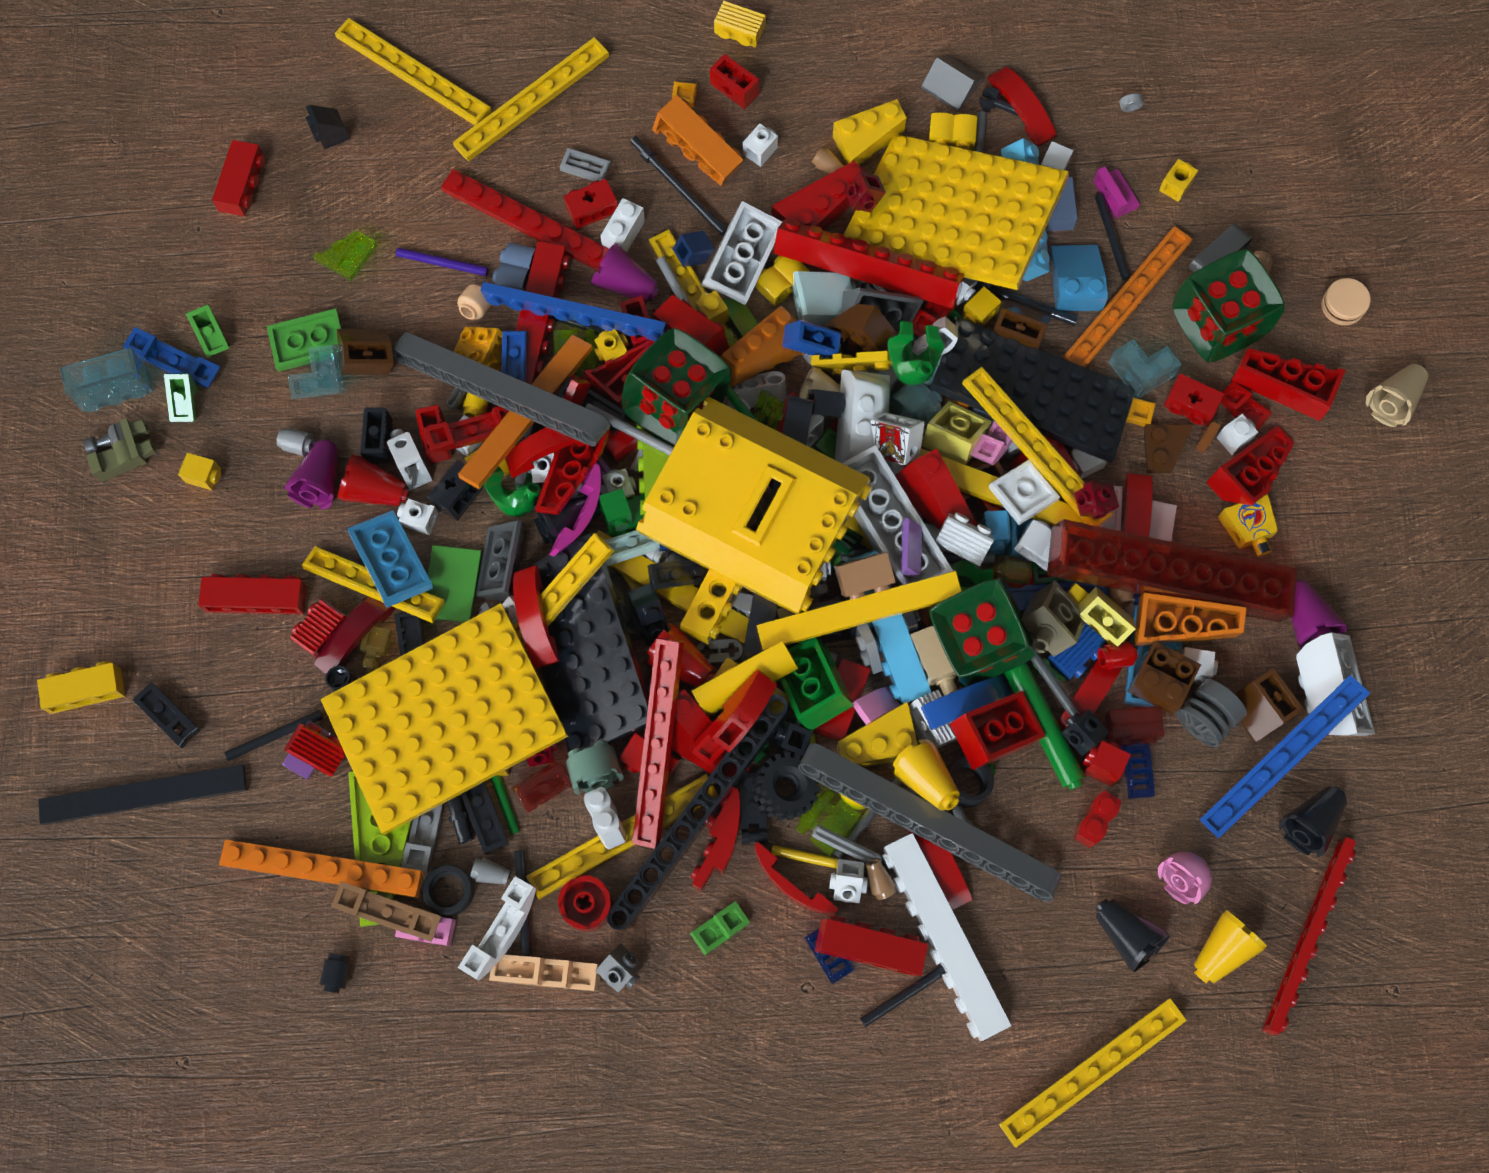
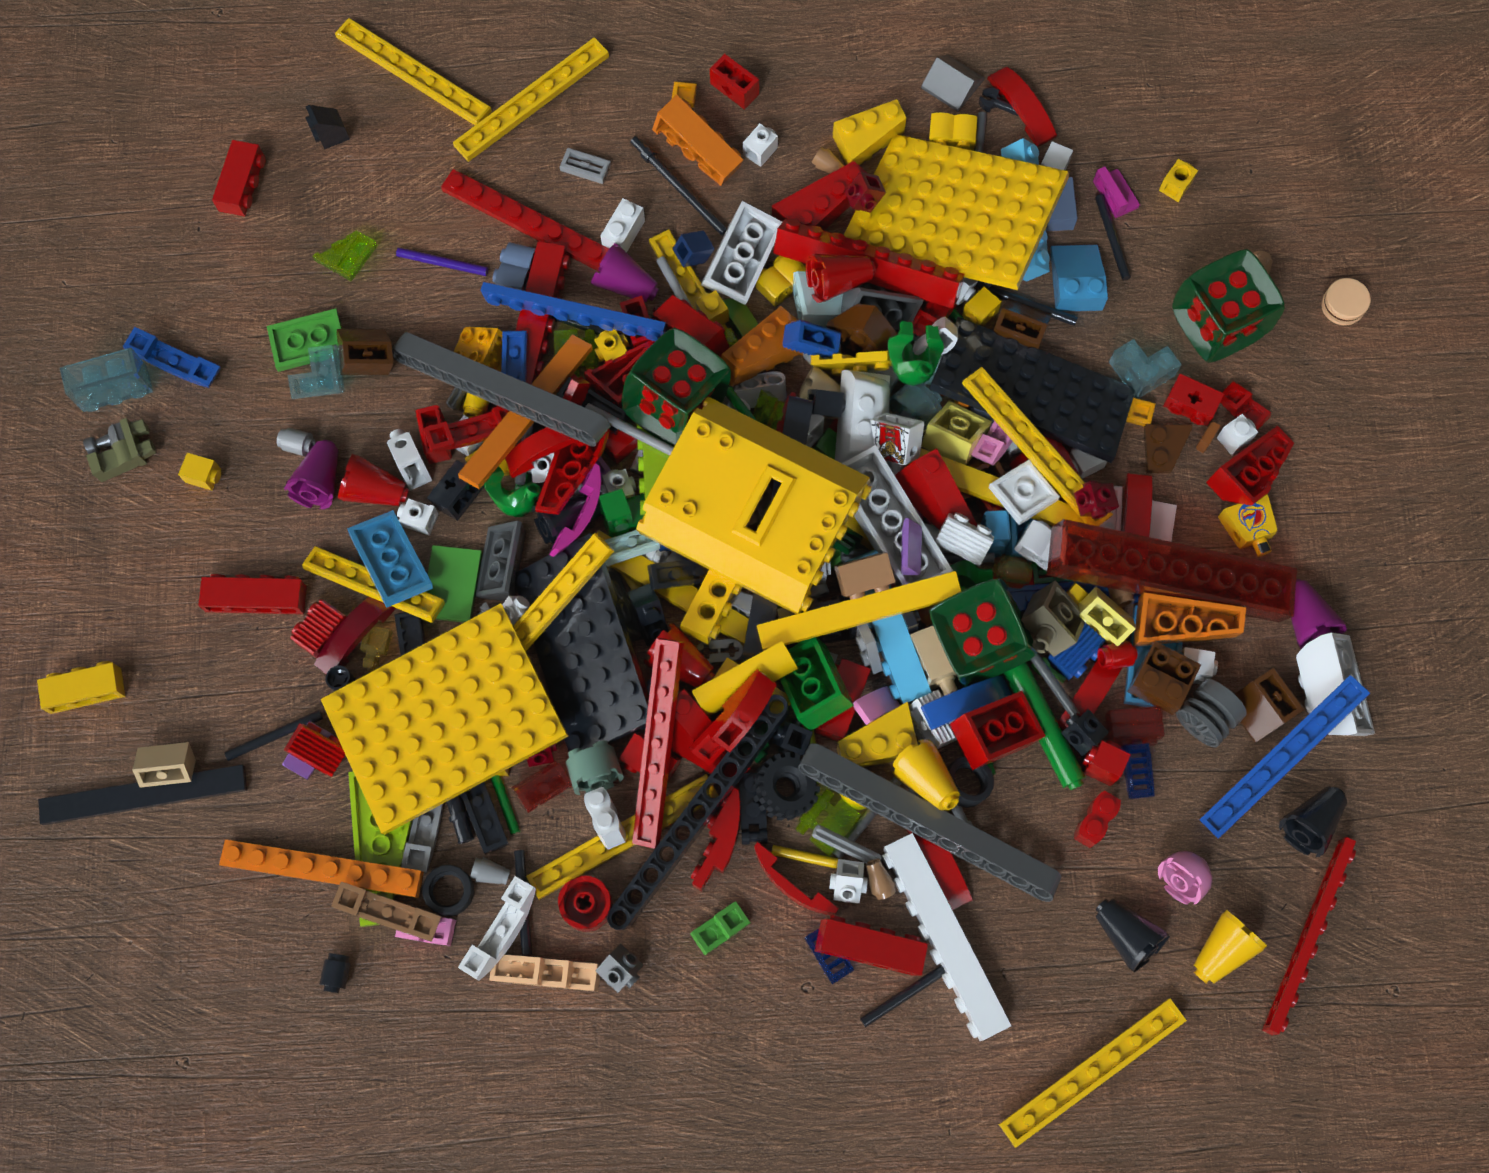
(164, 764): none -> tan brick
(165, 714): black plate -> none
(180, 396): slope -> none
(207, 330): bright green slope -> none
(375, 434): black brick -> none
(472, 303): light nougat head -> none
(532, 618): red slope -> none
(585, 213): red brick -> none
(739, 24): yellow brick -> none
(837, 274): none -> red cone
(1128, 298): orange tile -> none
(1131, 102): light grey tile -> none
(1228, 242): dark grey beam -> none
(1289, 382): red wedge -> none
(1398, 396): tan cone -> none

